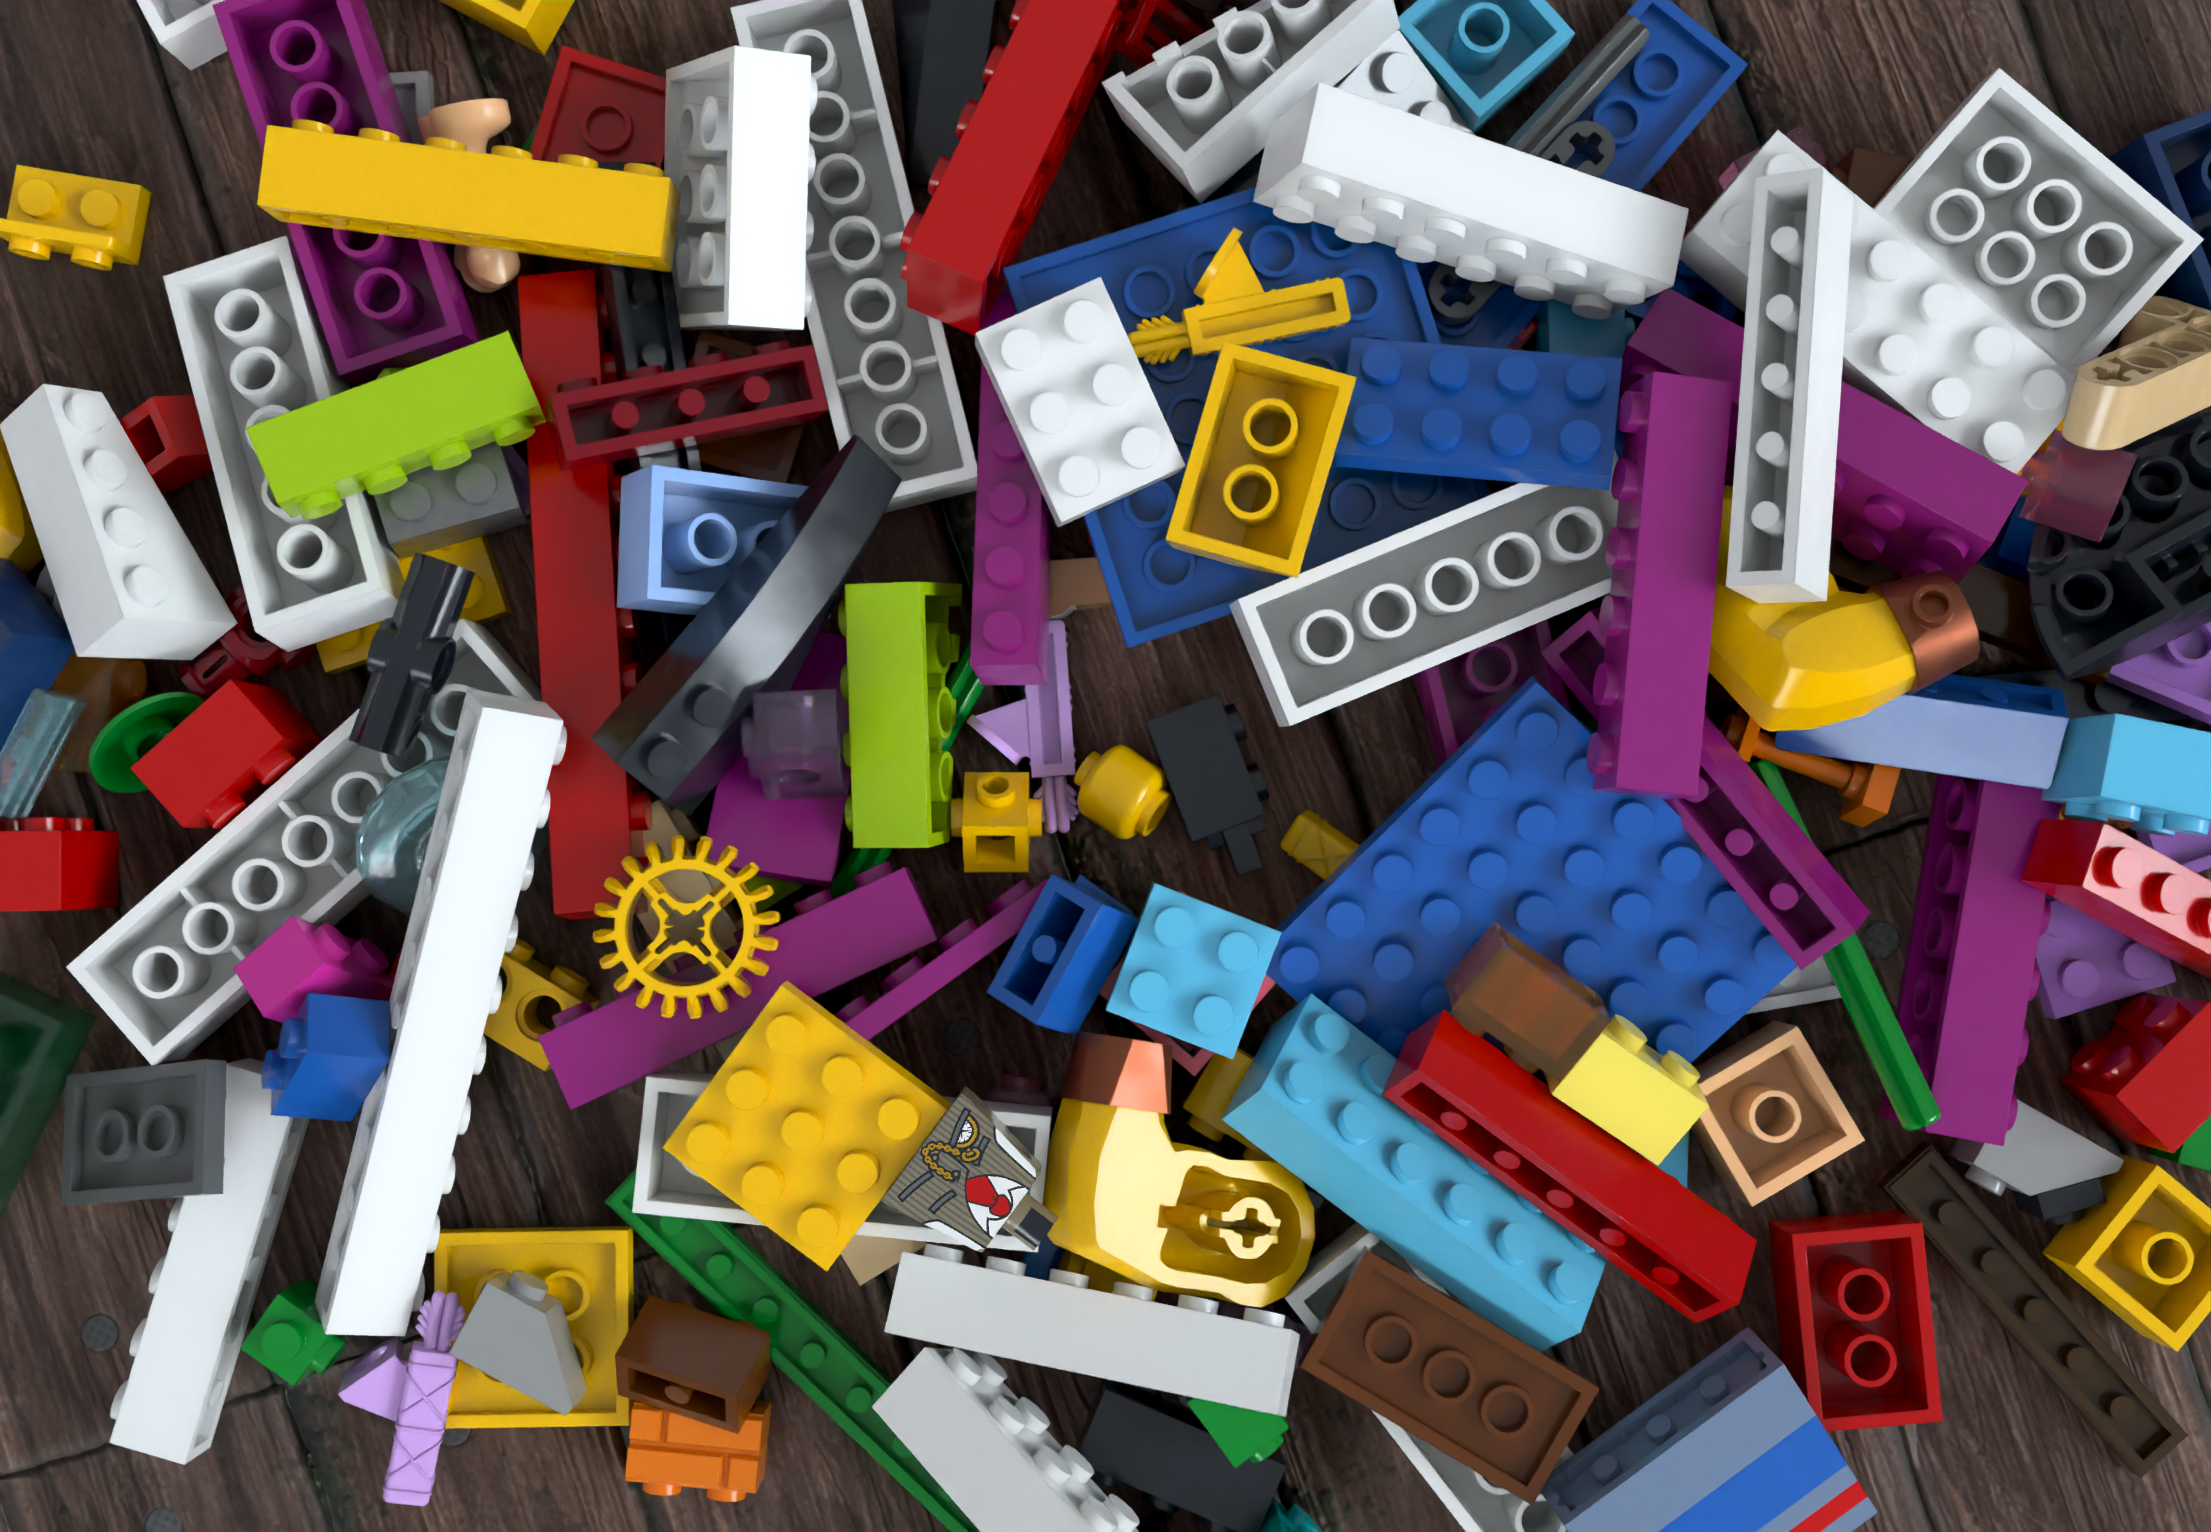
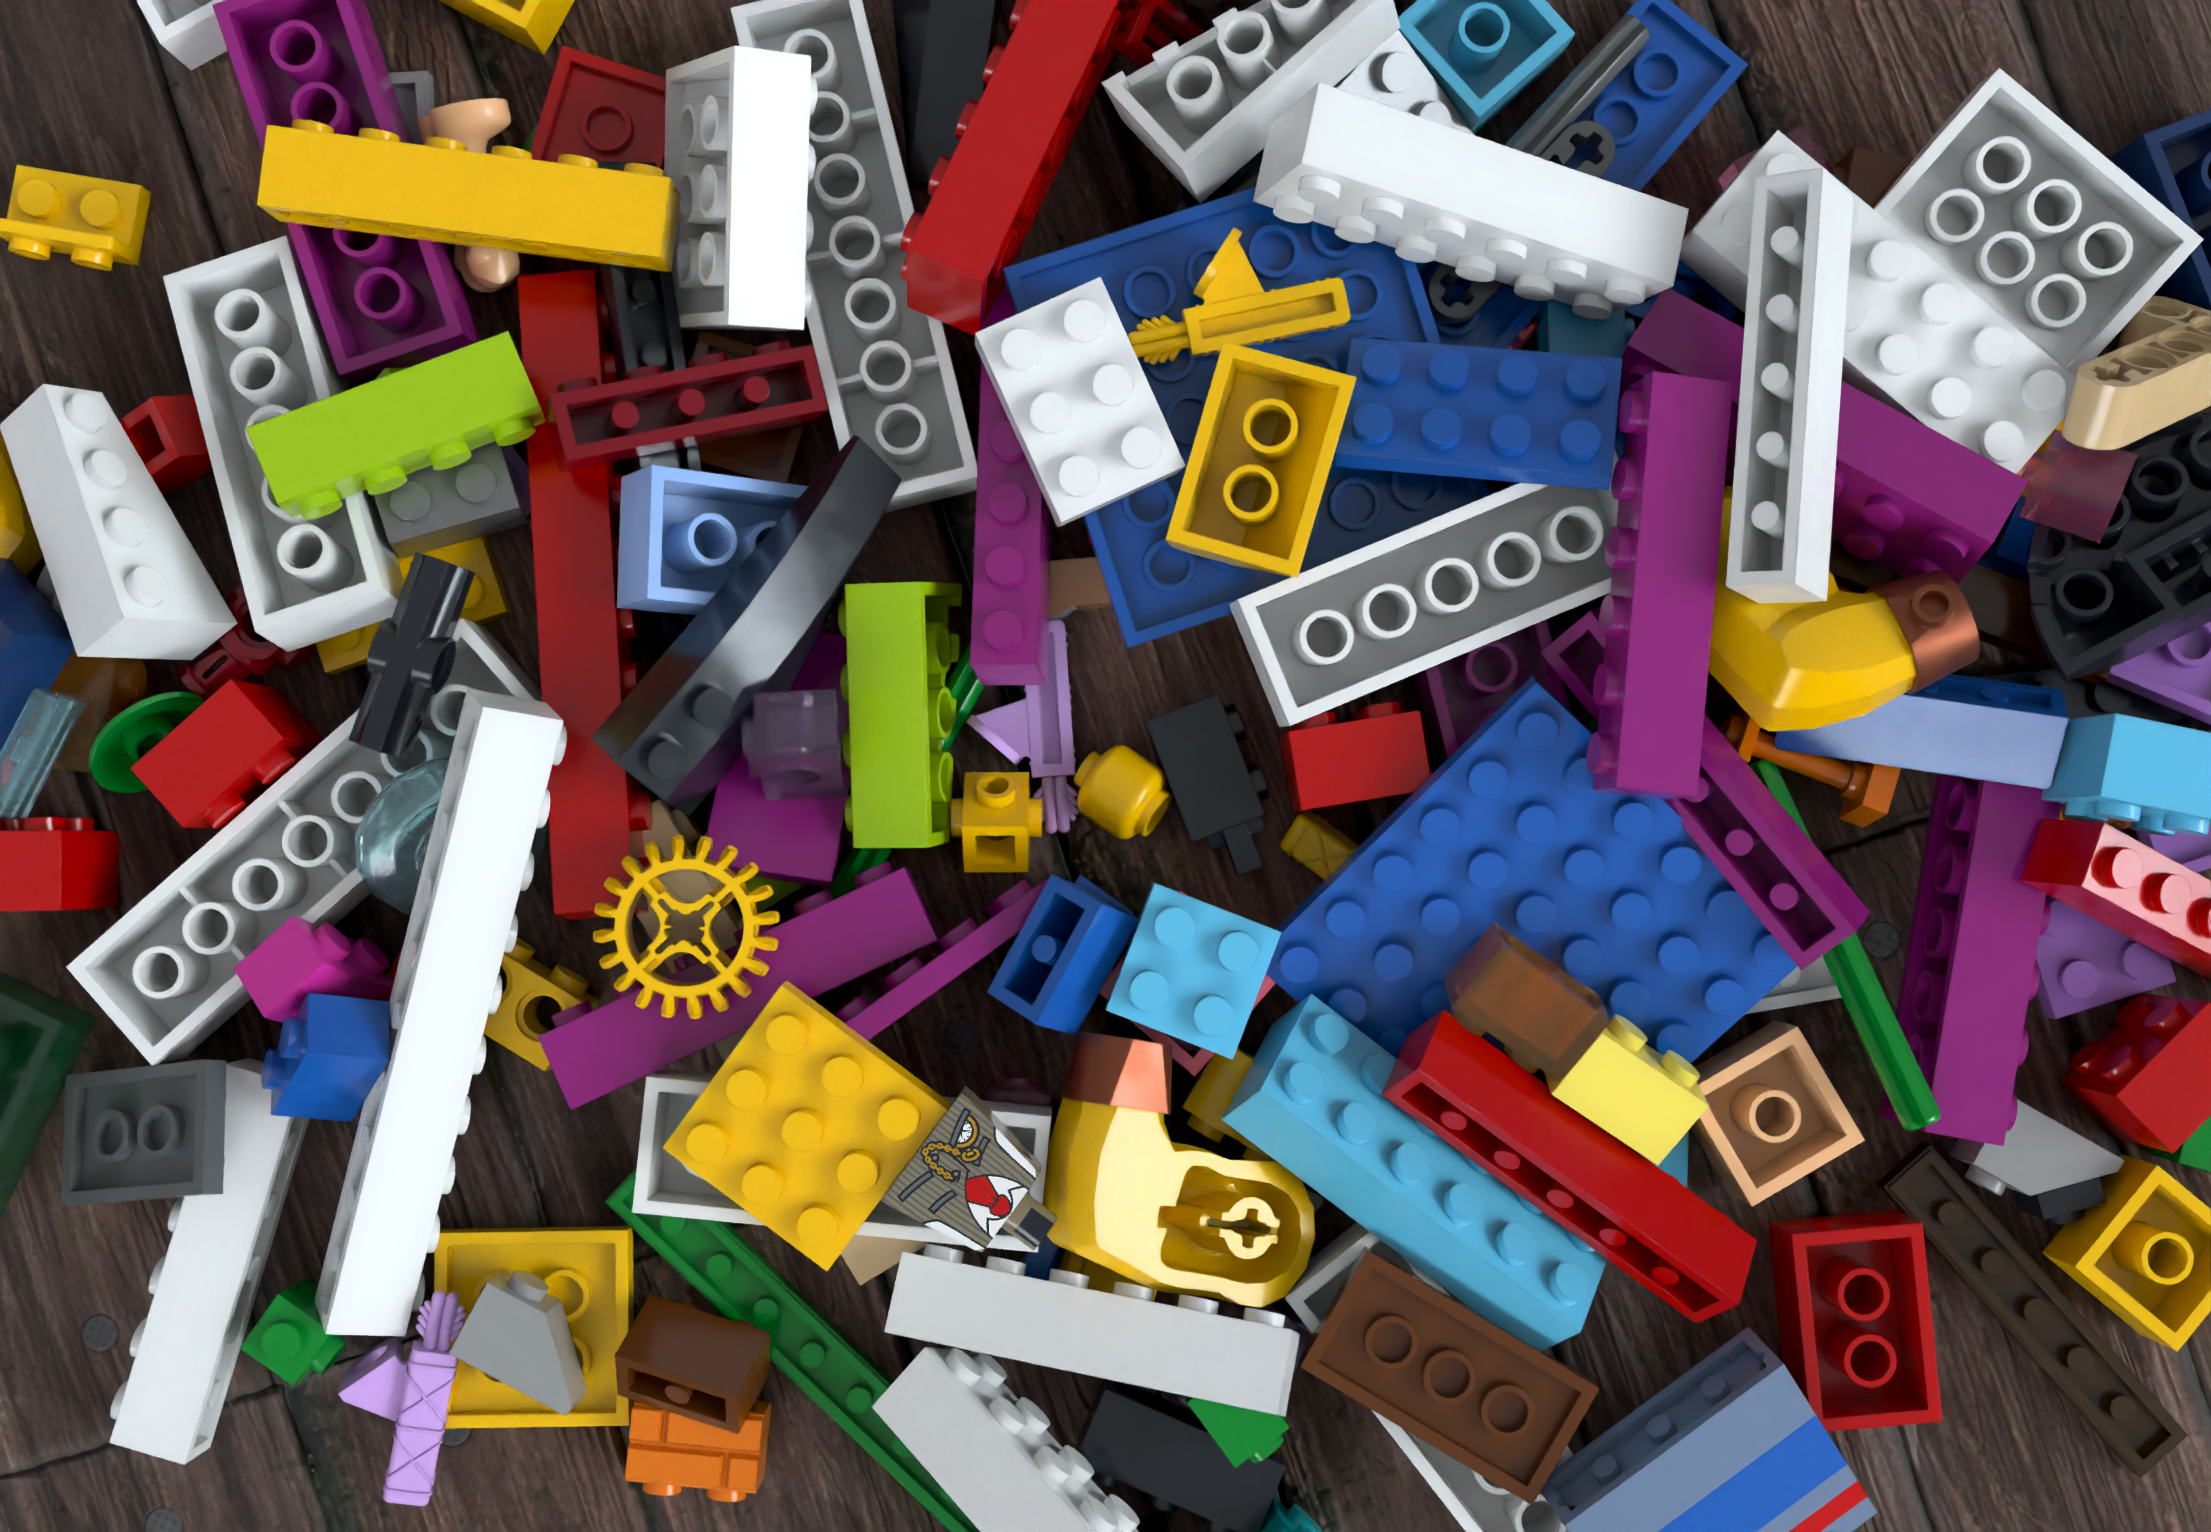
(1354, 760): none -> red brick

